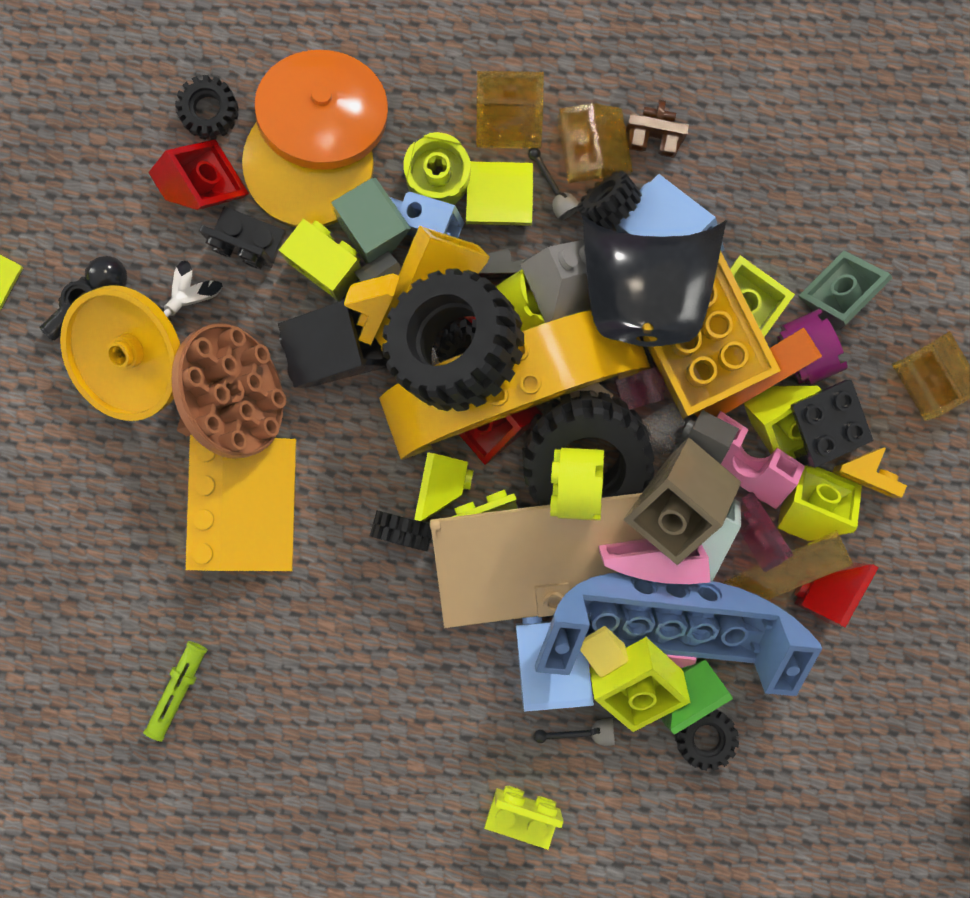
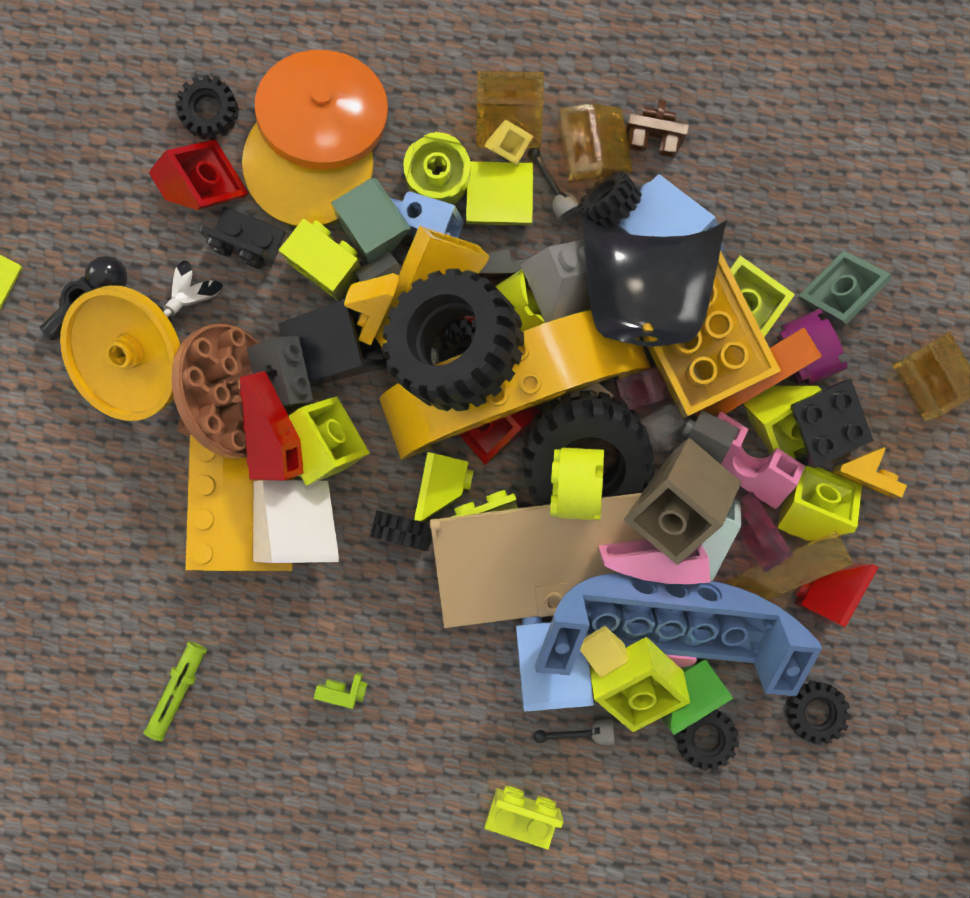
(269, 433): none -> red slope
(285, 368): none -> dark grey brick
(293, 522): none -> white slope
(327, 440): none -> neon yellow brick
(335, 692): none -> lime bracket
(509, 141): none -> light yellow slope
(837, 713): none -> black tyre

